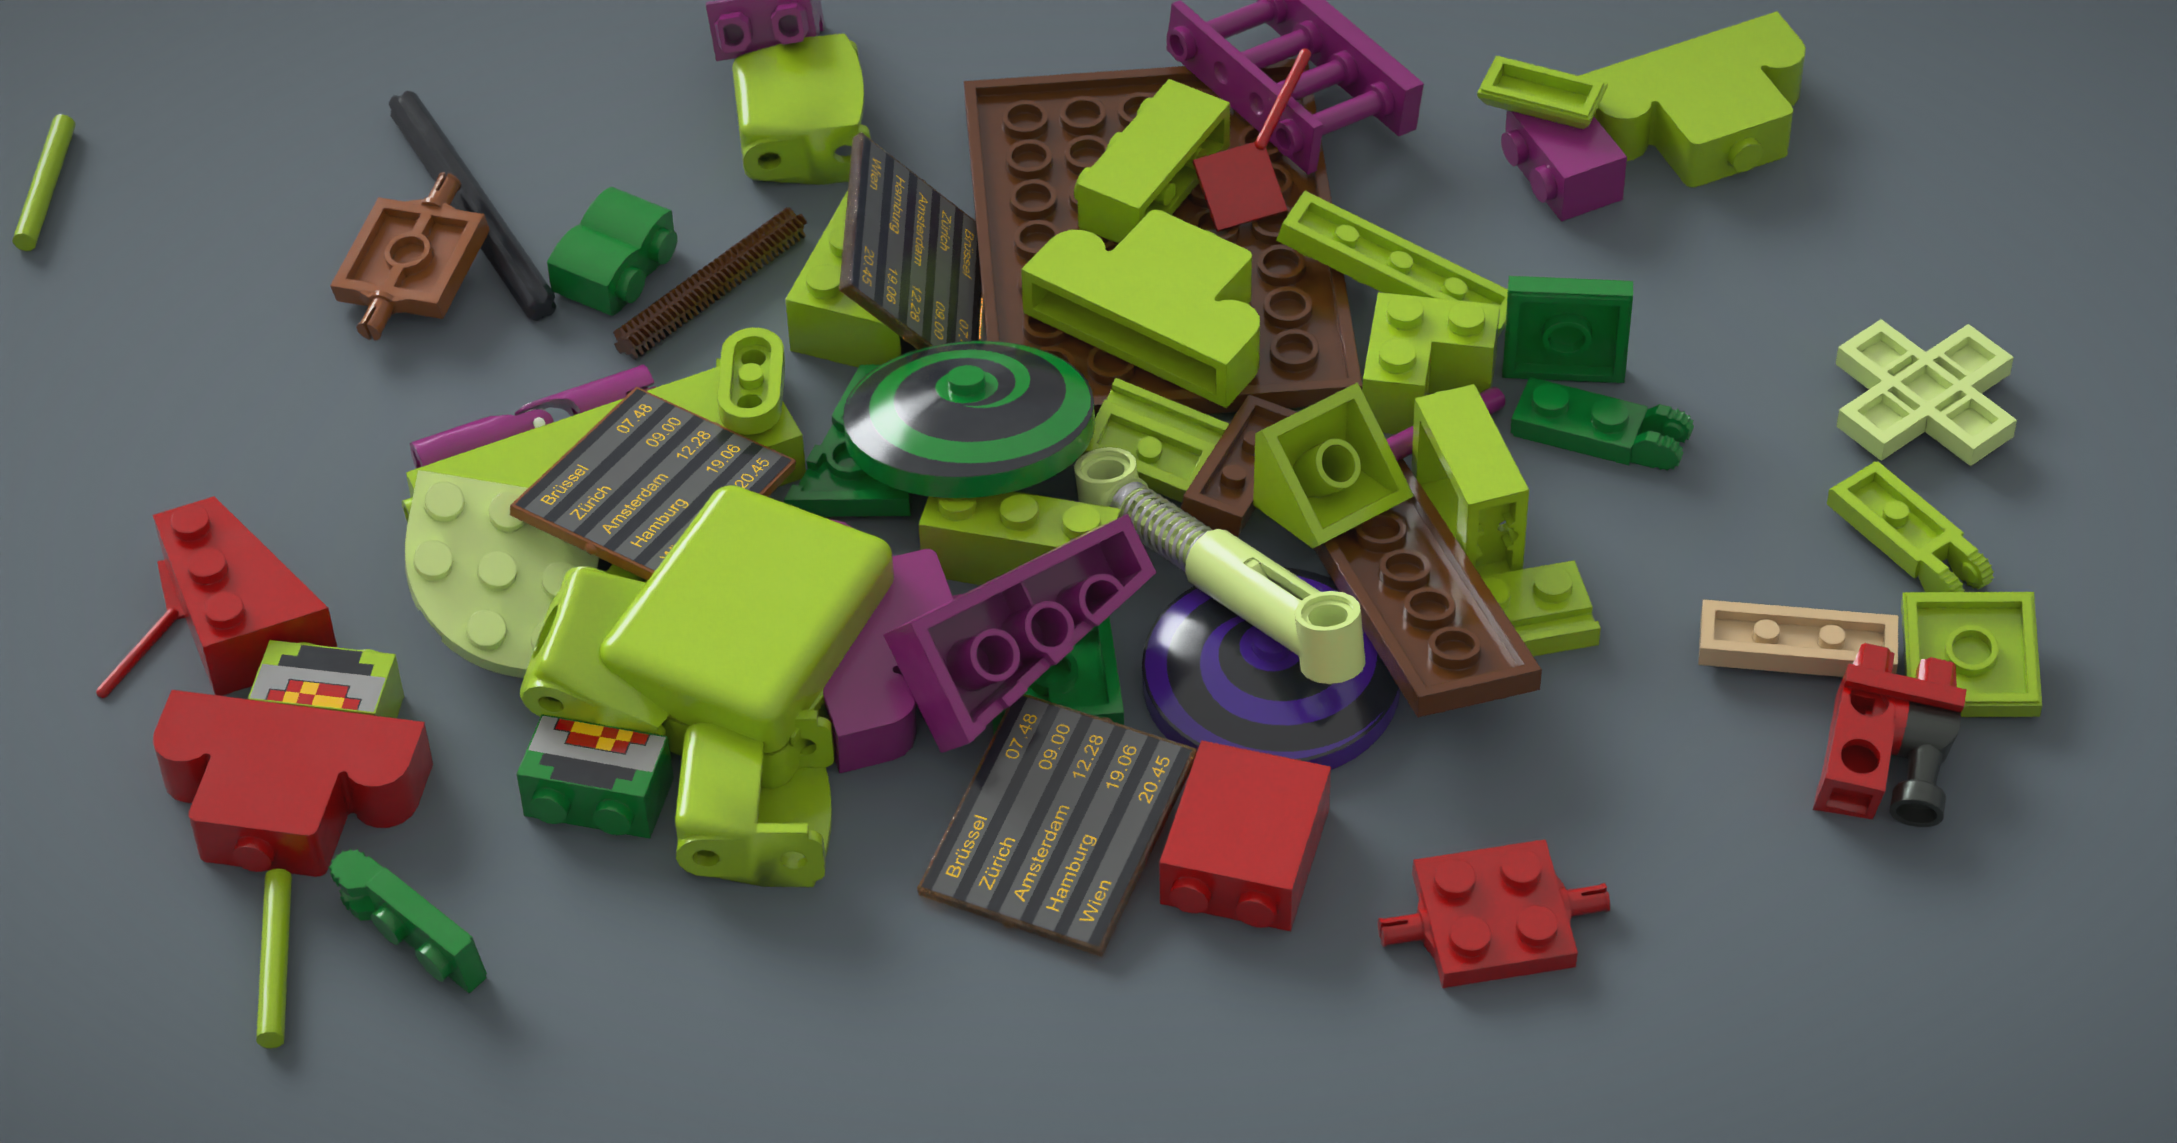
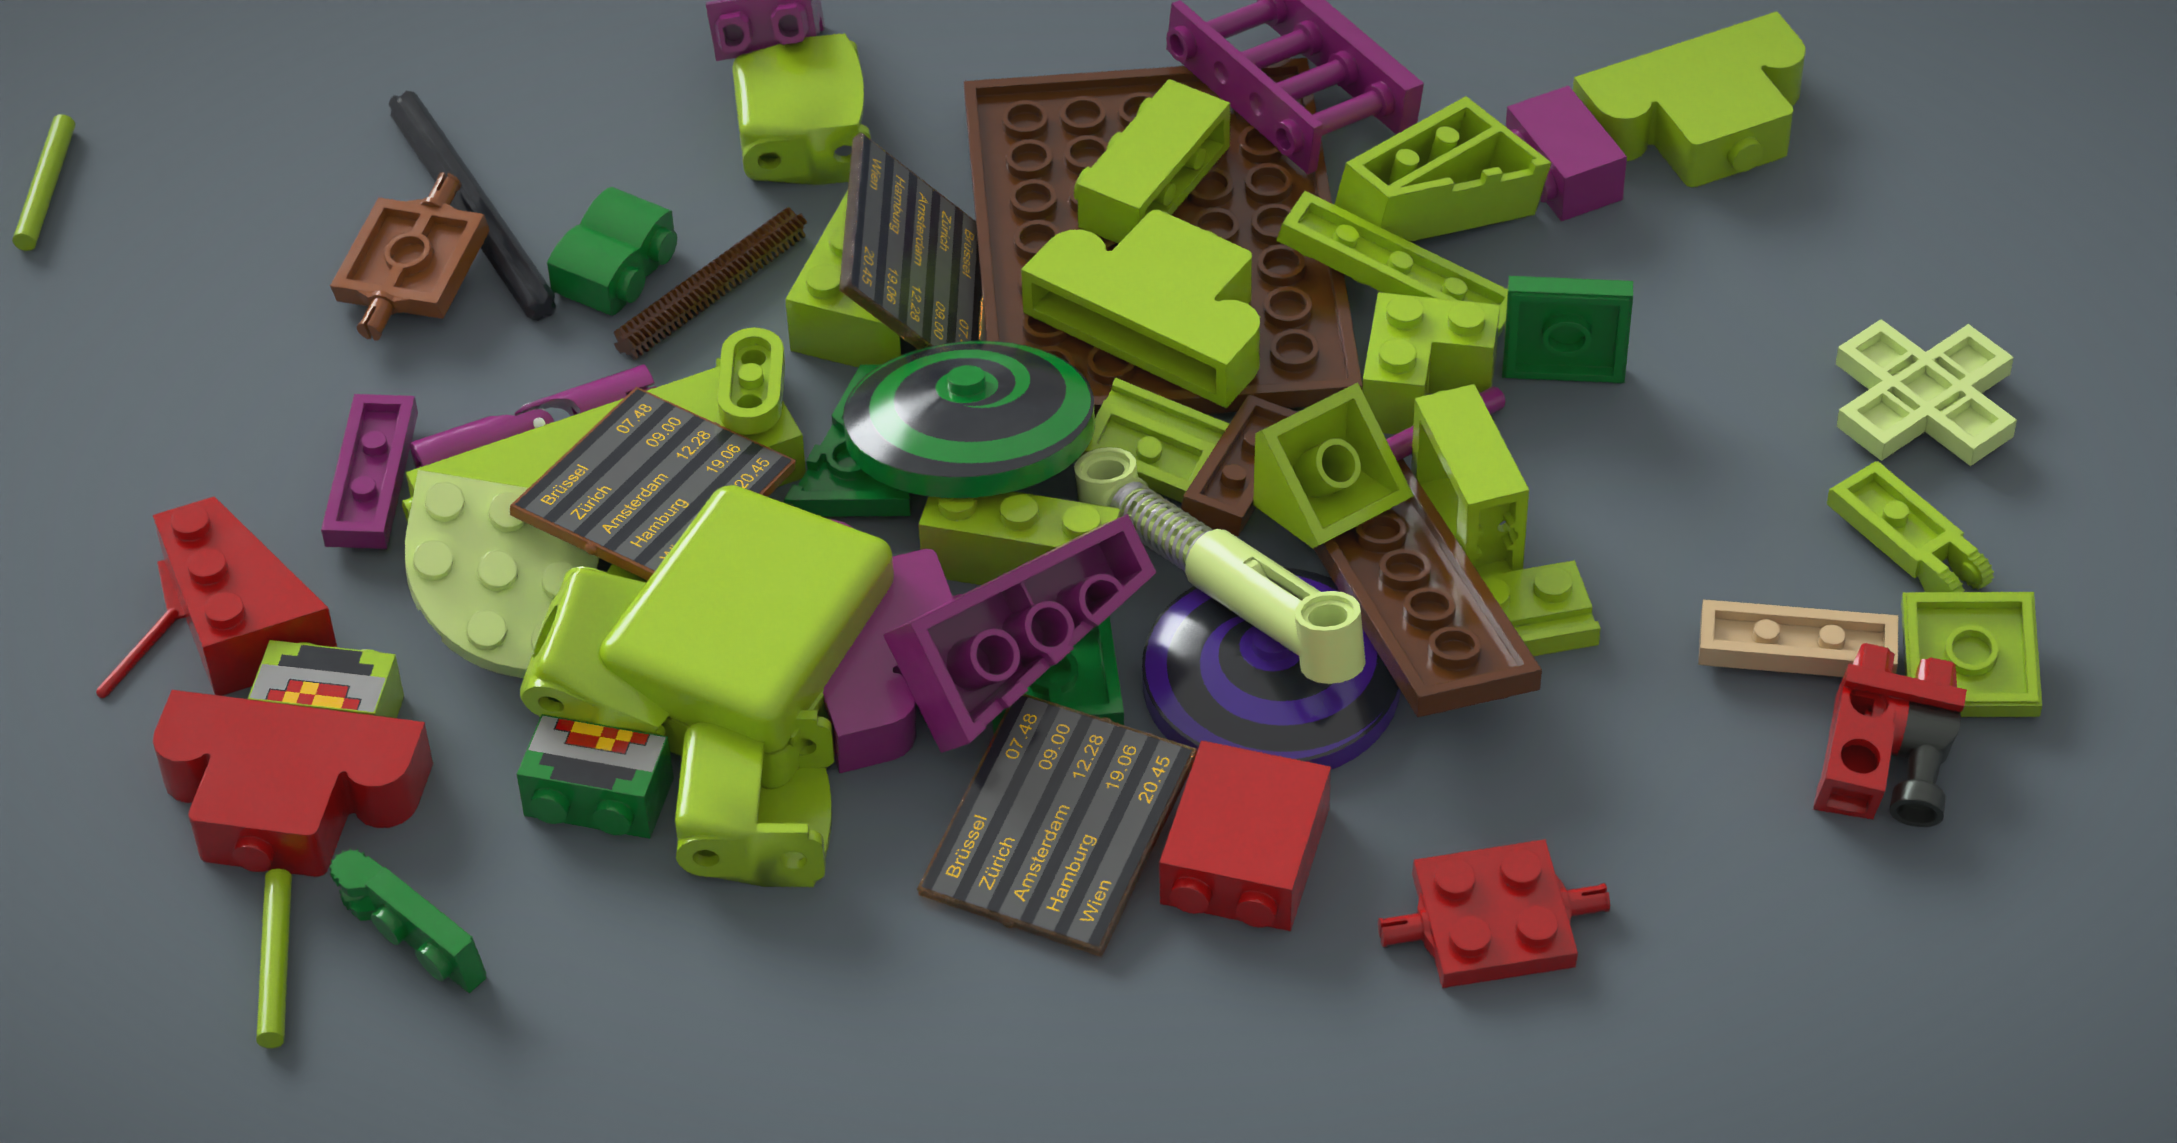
(369, 471): none -> magenta plate
(1241, 180): red piece -> none
(1445, 176): none -> lime wedge
(1541, 92): lime tile -> none
(1601, 425): green hinge -> none

